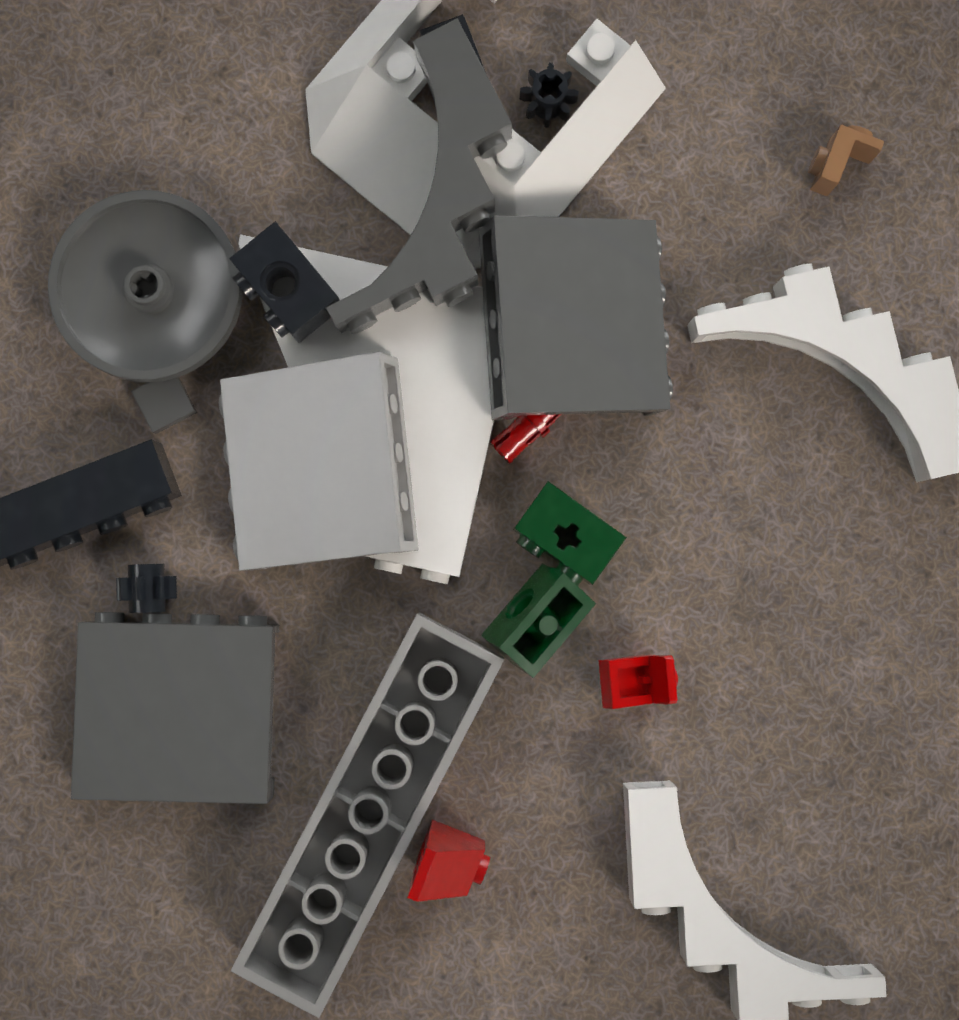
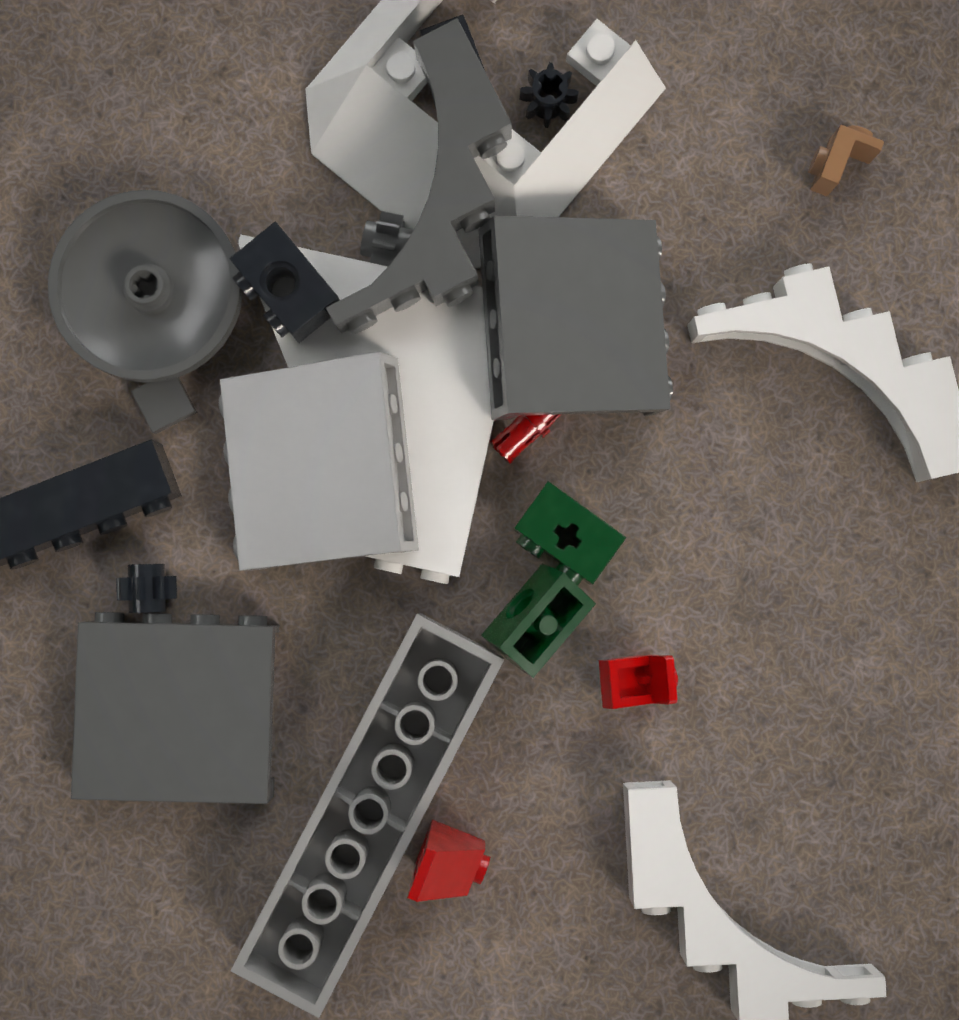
(384, 238): none -> dark grey gear

